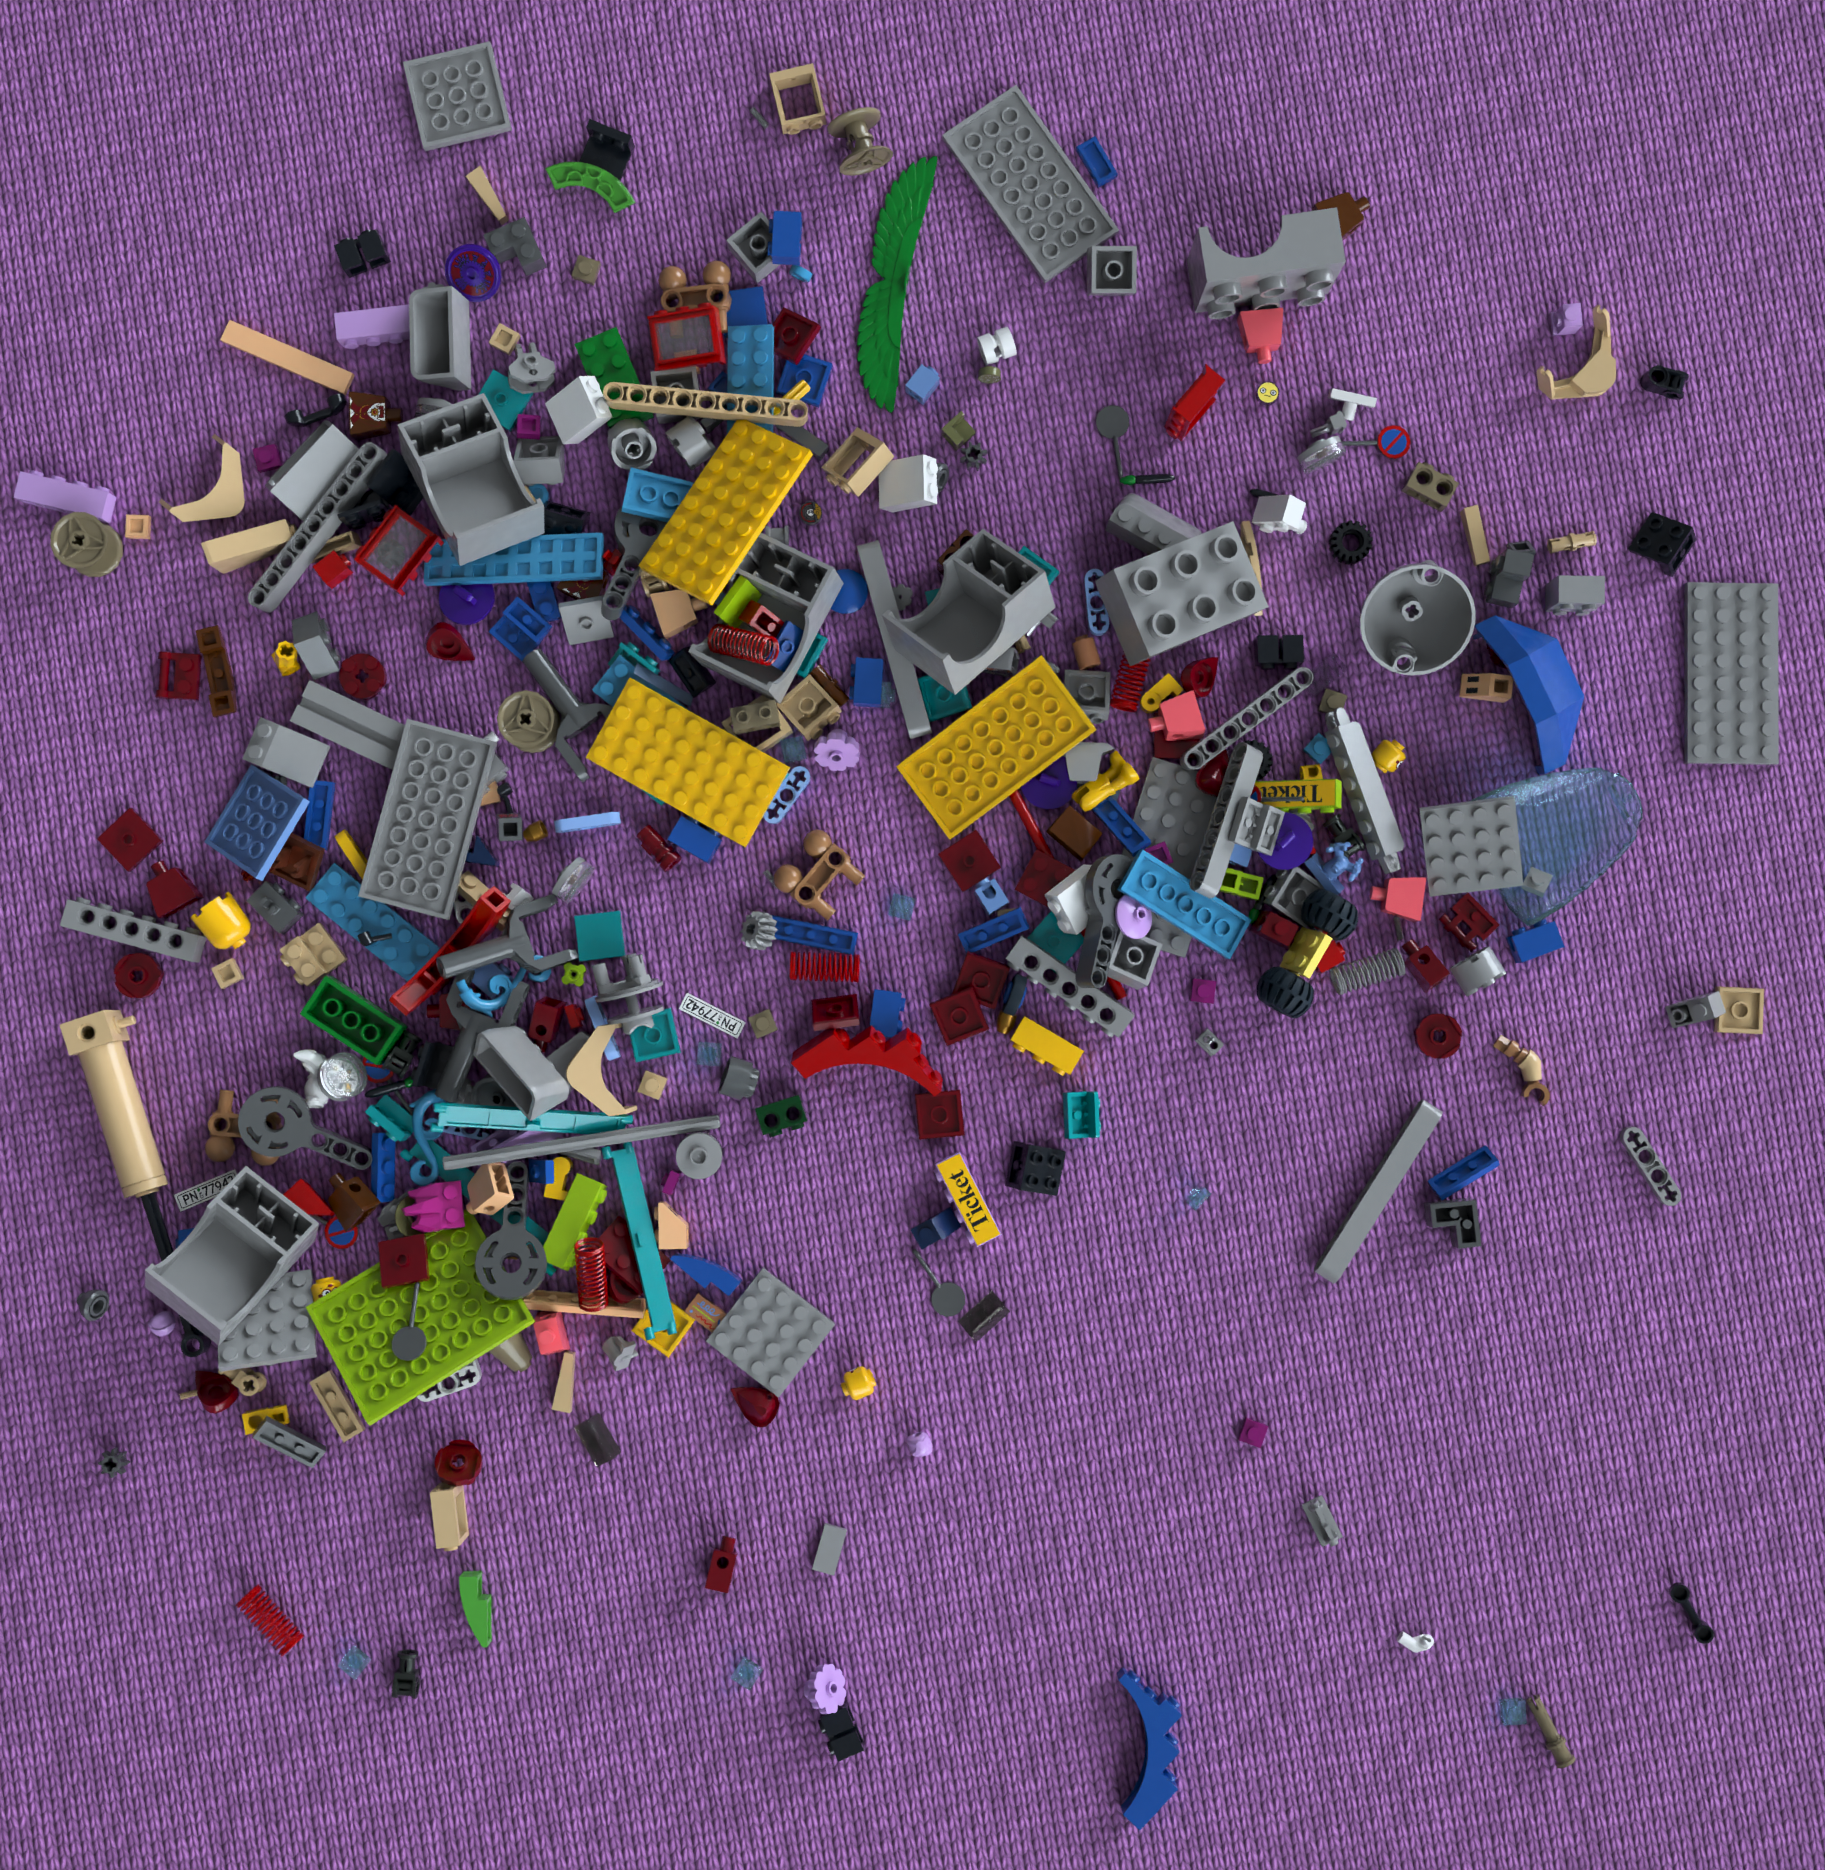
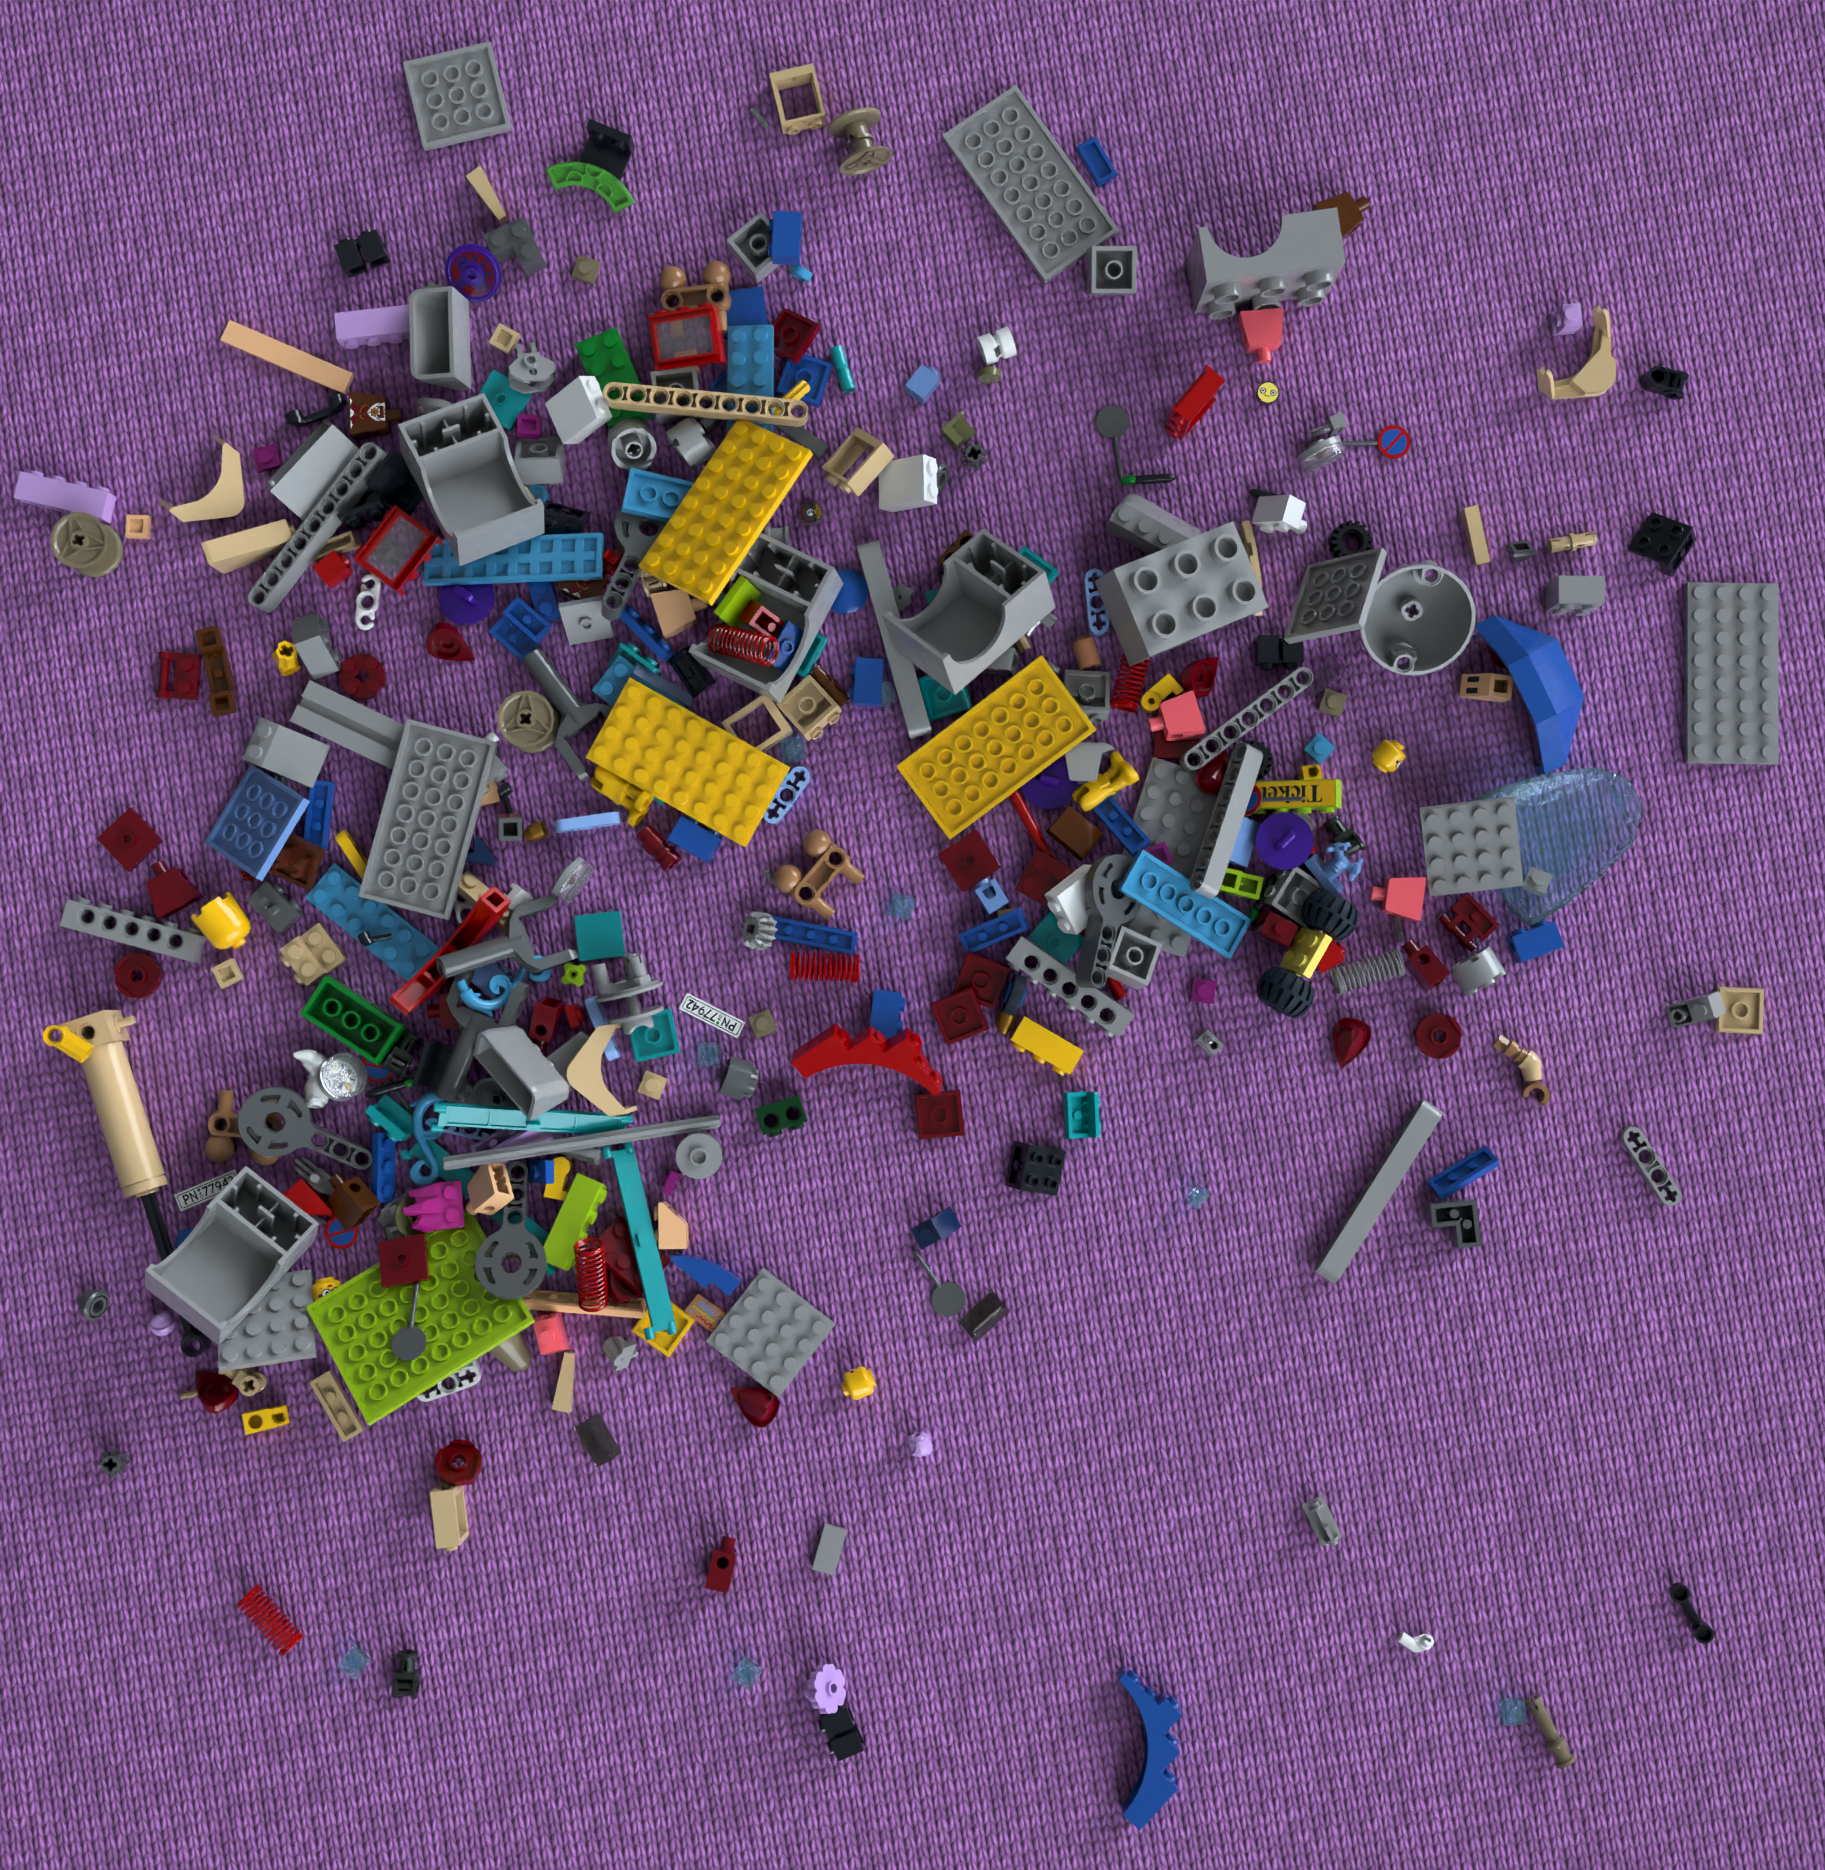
(69, 1043): none -> yellow piece
(289, 1442): dark grey plate -> none
(318, 1178): none -> light grey piece
(370, 612): none -> white piece
(476, 1606): bright green slope -> none
(619, 791): none -> yellow piece
(755, 717): dark tan brick -> none
(835, 1012): dark red plate -> none
(837, 750): lavender plant -> none
(841, 365): none -> teal piece
(885, 300): green piece -> none
(967, 1198): yellow brick -> none
(1132, 918): lavender dish -> none
(1253, 1432): magenta plate -> none
(1256, 826): light grey slope -> none
(1335, 596): none -> light grey plate
(1350, 1040): none -> dark red piece
(1351, 401): white tile -> none
(1364, 789): light grey hinge -> none
(1427, 492): dark tan brick -> none
(1507, 577): dark grey brick -> none

